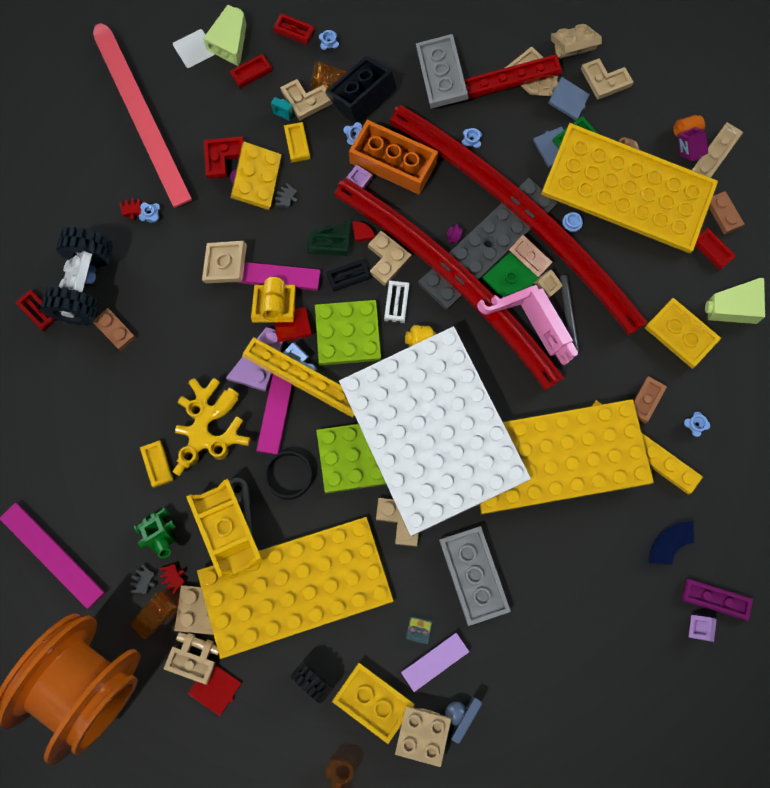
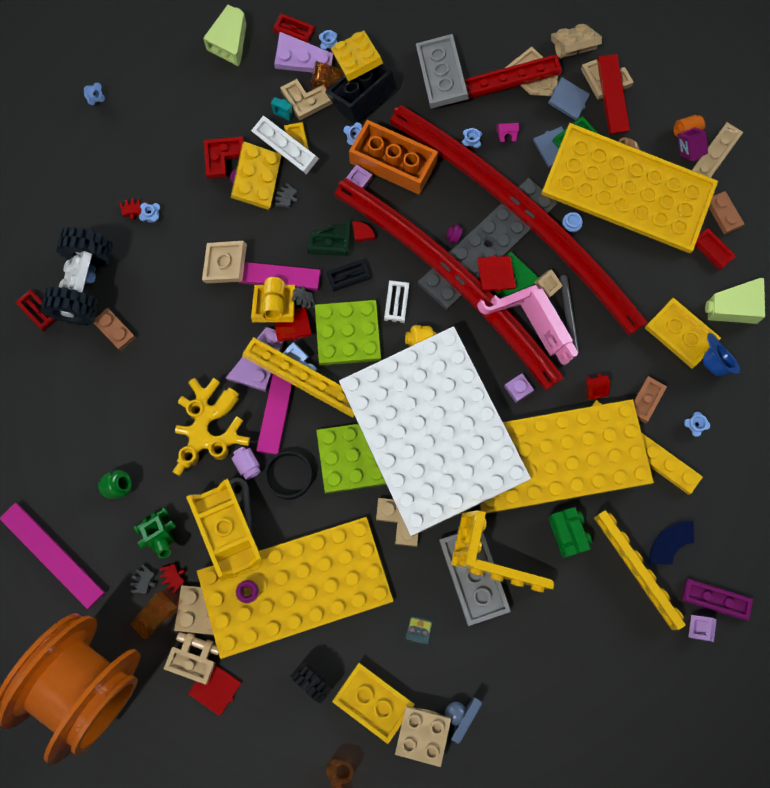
(88, 93): none -> light blue plate
(114, 484): none -> green head
(141, 116): coral piece -> none
(156, 464): yellow tile -> none
(192, 49): white sticker -> none
(246, 463): none -> lavender brick
(247, 584): none -> magenta plate
(251, 71): red tile -> none
(285, 144): none -> white plate
(299, 55): none -> lavender wing
(303, 297): none -> dark grey piece
(356, 55): none -> yellow plate
(392, 258): tan plate -> none
(434, 662): lavender tile -> none
(469, 546): none -> yellow bracket
(496, 273): none -> red piece
(509, 128): none -> dark pink tile
(518, 388): none -> lavender plate
(530, 256): nougat plate -> none
(570, 532): none -> green brick
(597, 387): none -> red tile
(613, 94): none -> red tile
(644, 576): none -> yellow plate
(718, 359): none -> blue piece

